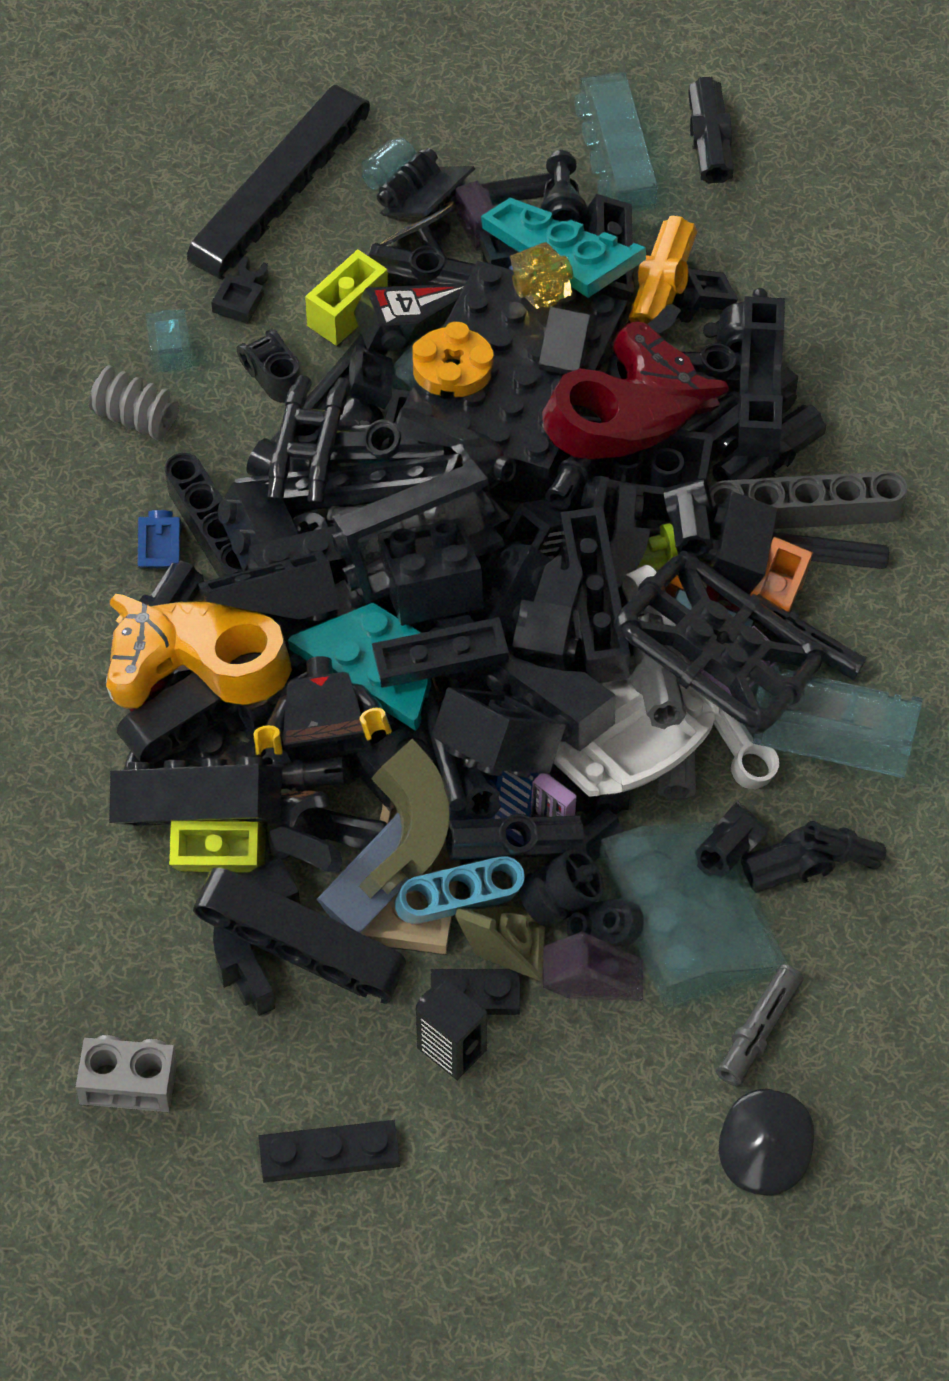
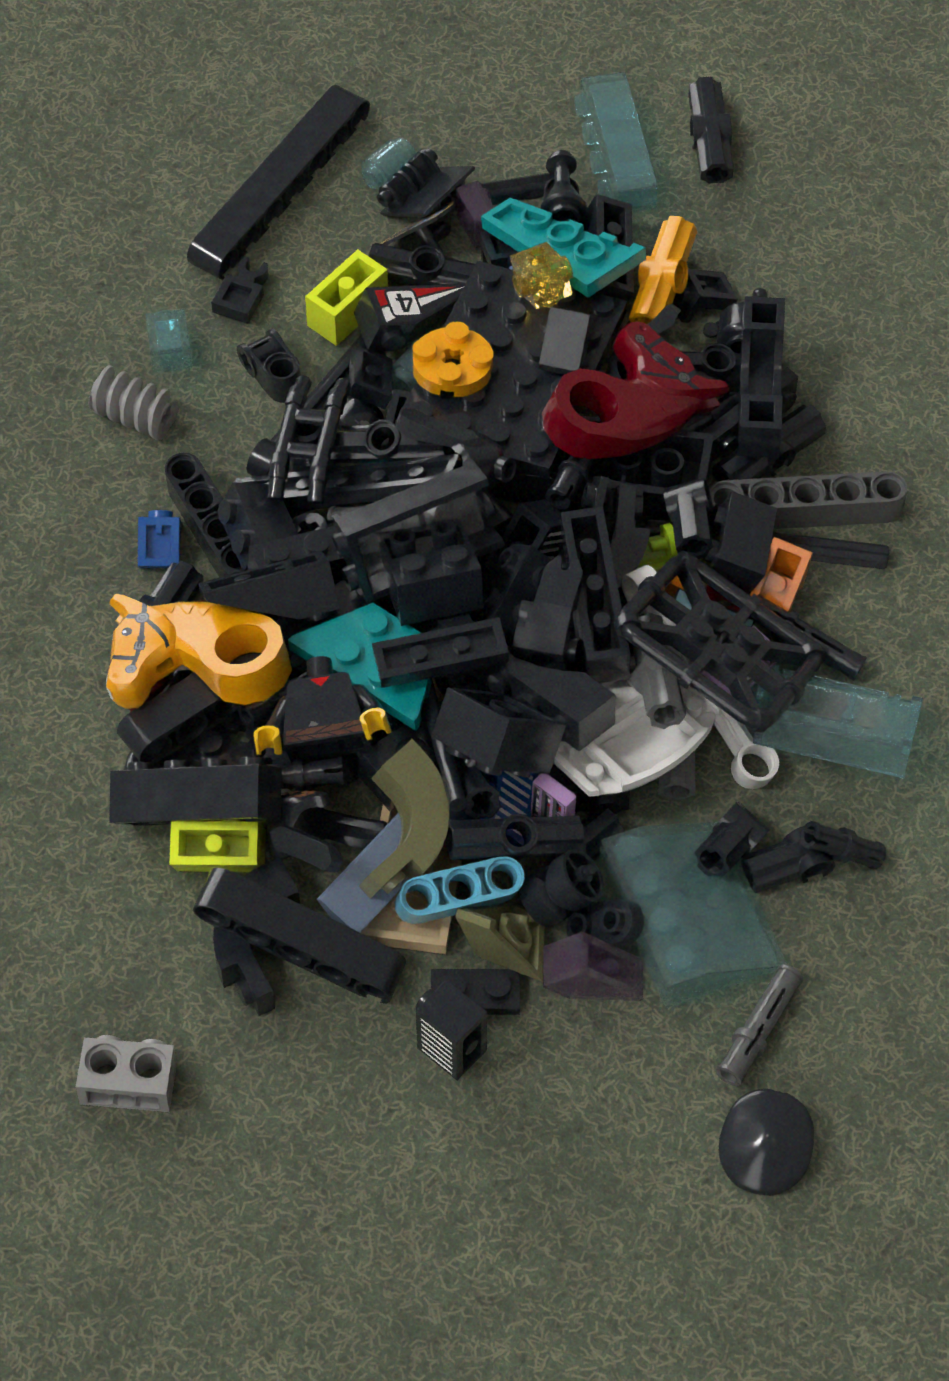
(329, 1151): black plate -> none

